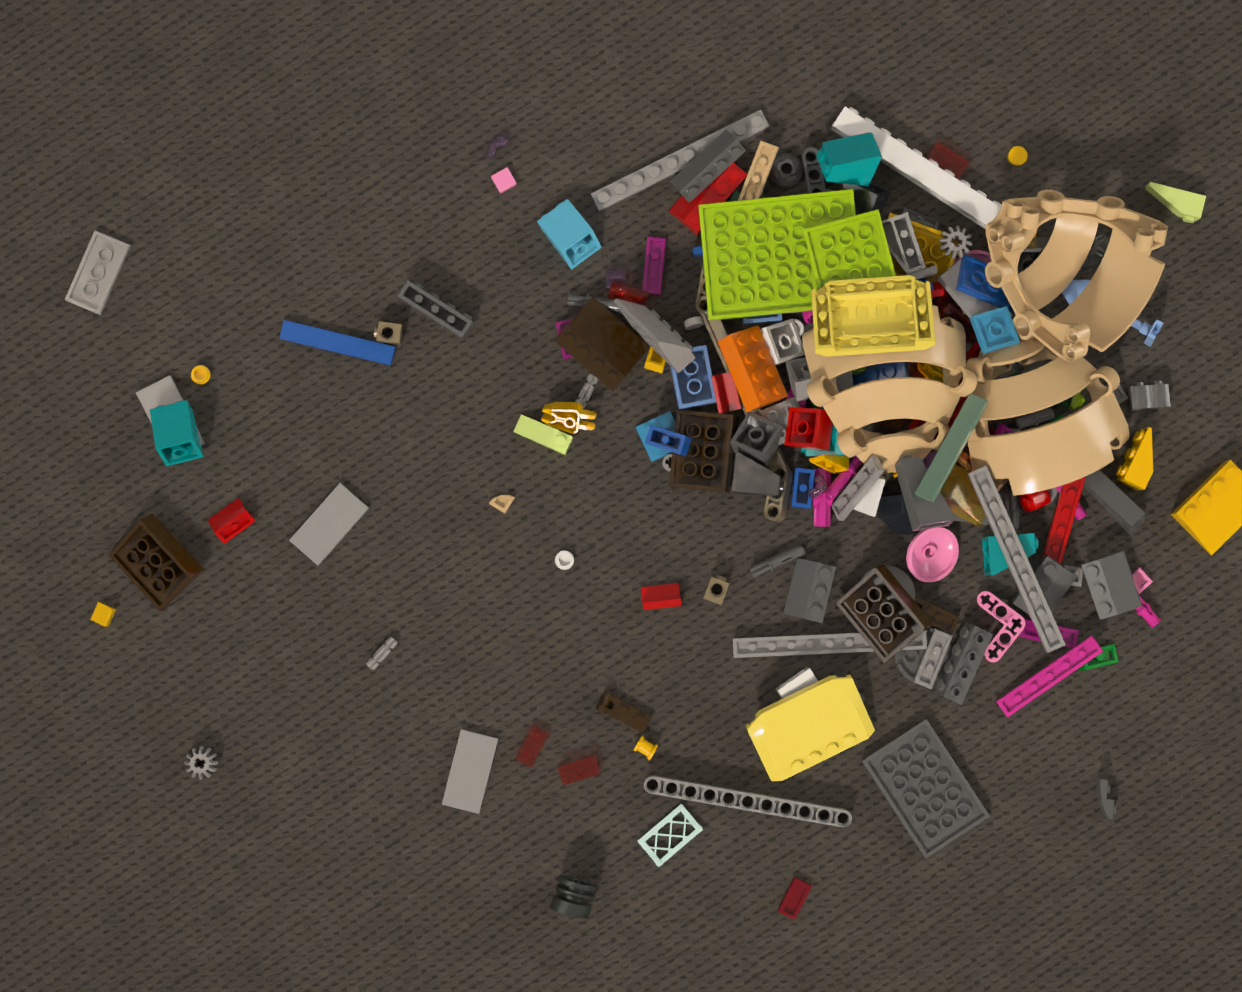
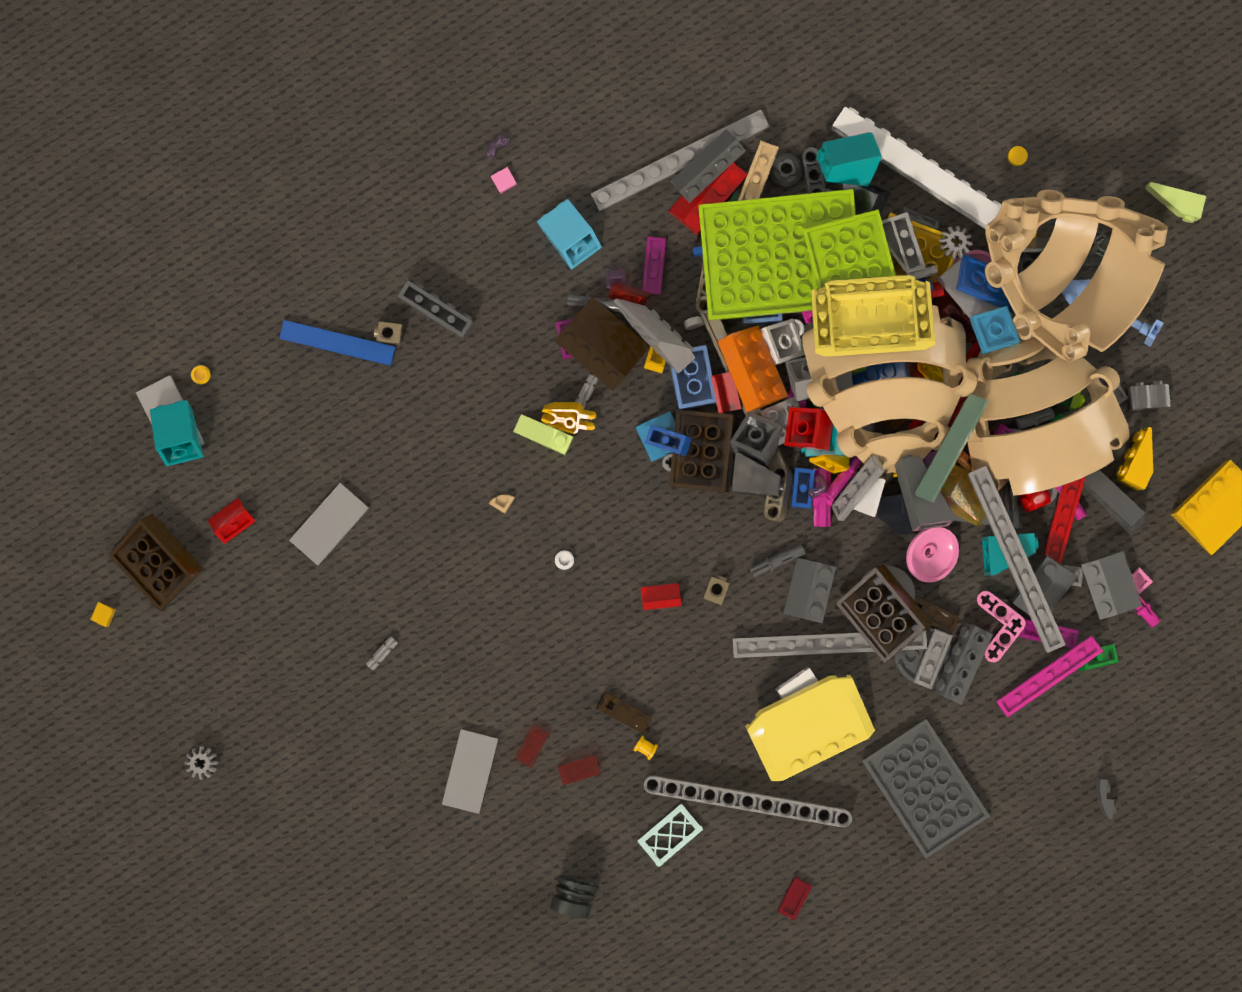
(97, 272): light grey tile -> none
(948, 159): clear red plate -> none

